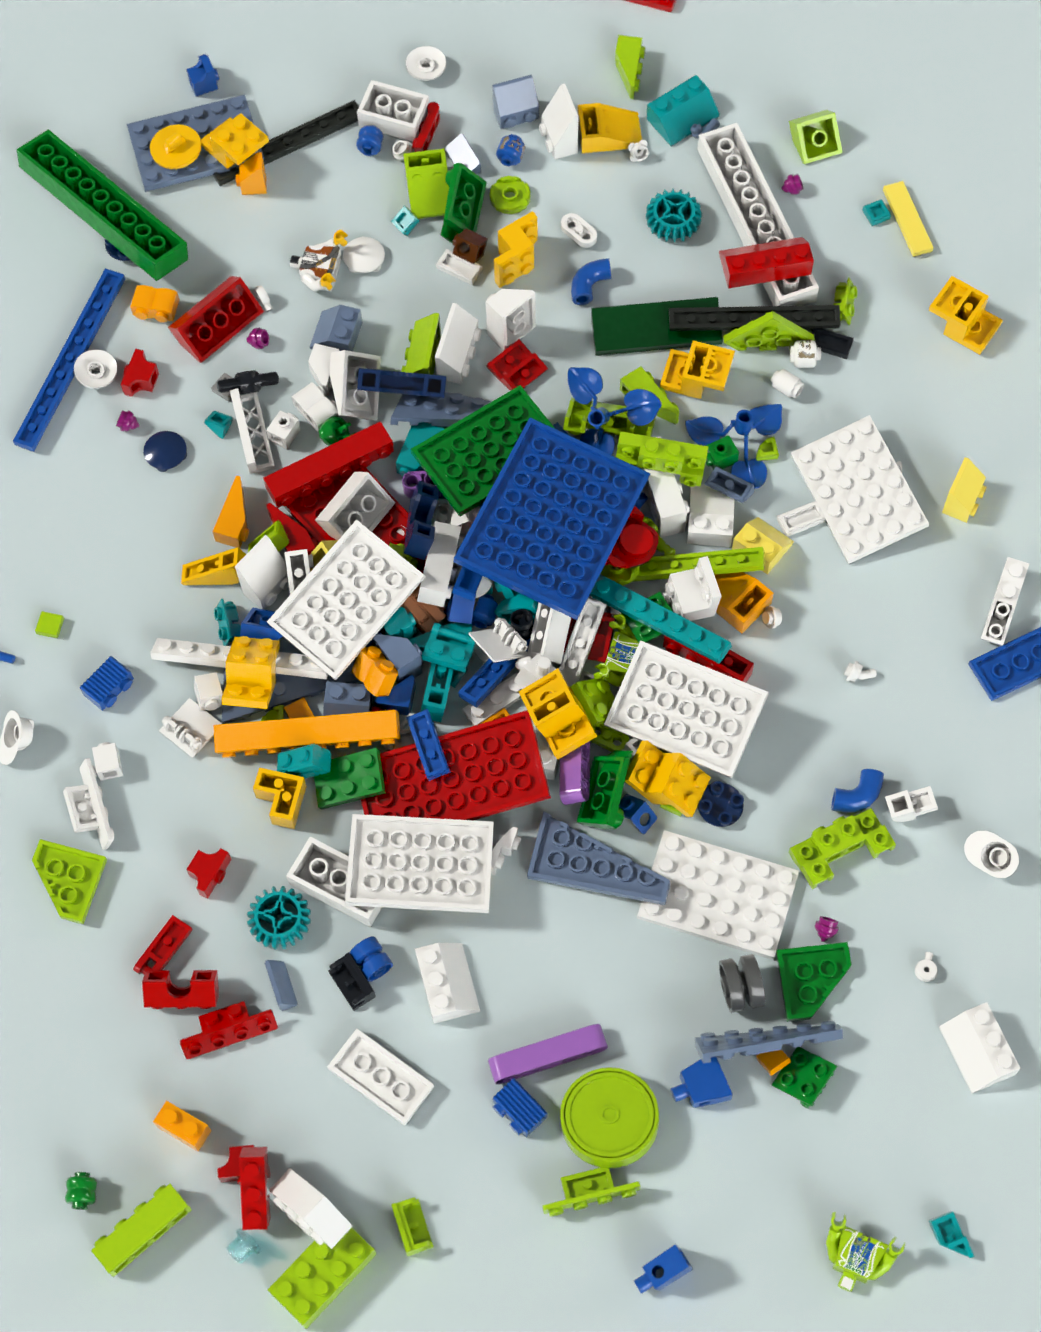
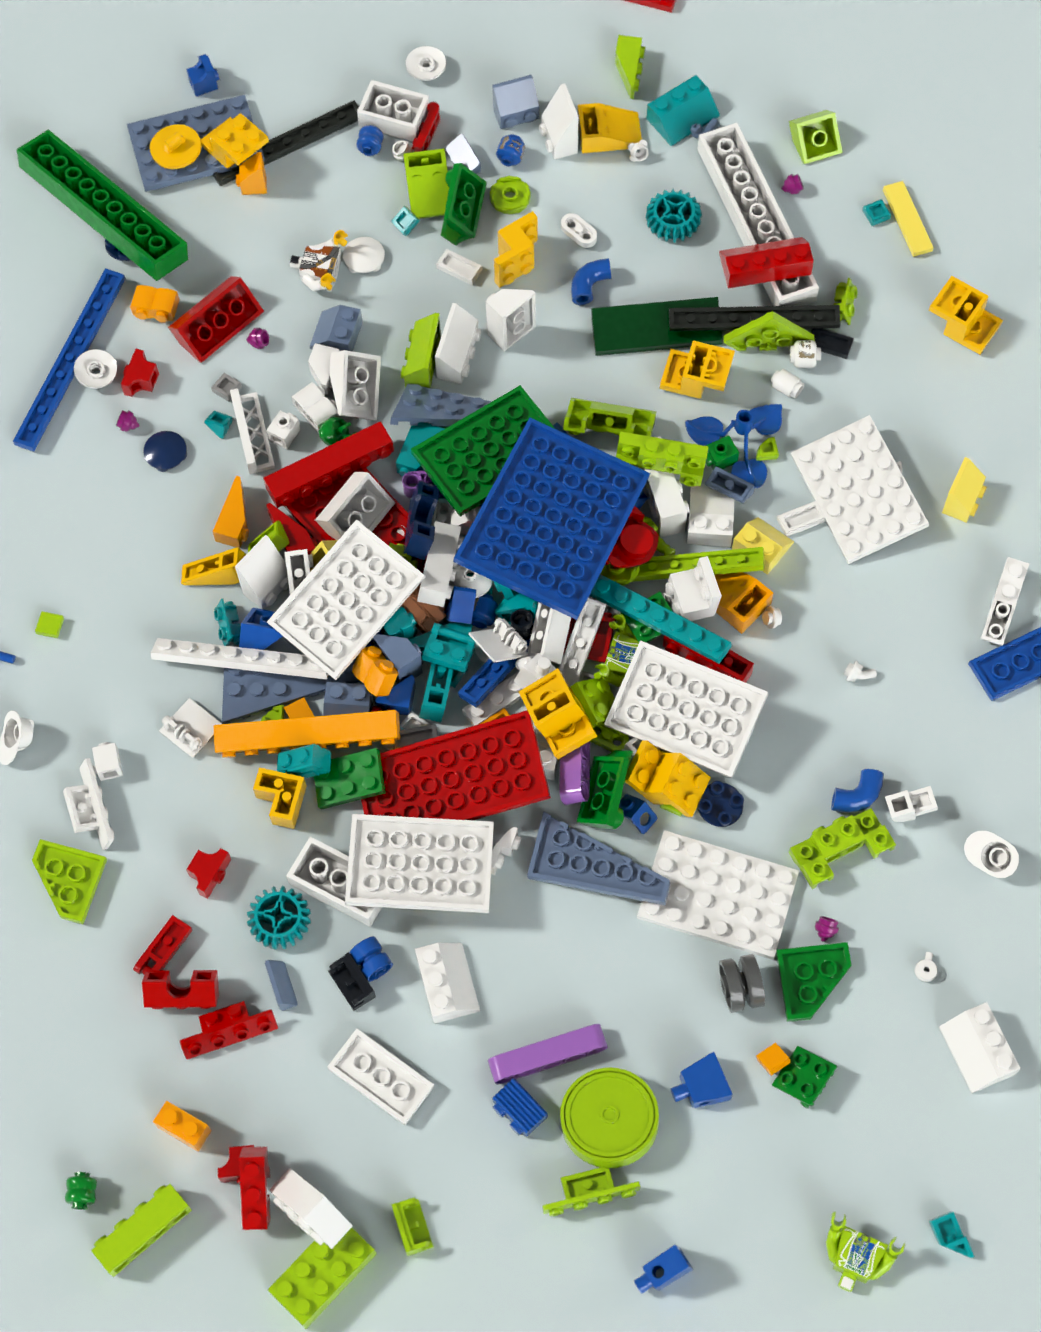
(107, 683): blue brick -> none
(208, 691): white brick -> none
(242, 1246): clear light blue piece -> none
(248, 382): black axle -> none
(250, 672): yellow bracket -> none
(262, 297): white piece -> none
(401, 382): dark blue arch -> none
(428, 744): blue tile -> none
(467, 584): blue tile -> none
(476, 247): reddish brown brick -> none
(516, 366): red slope -> none
(640, 404): blue plant -> none
(644, 380): lime slope -> none
(761, 1041): sand blue wing -> none

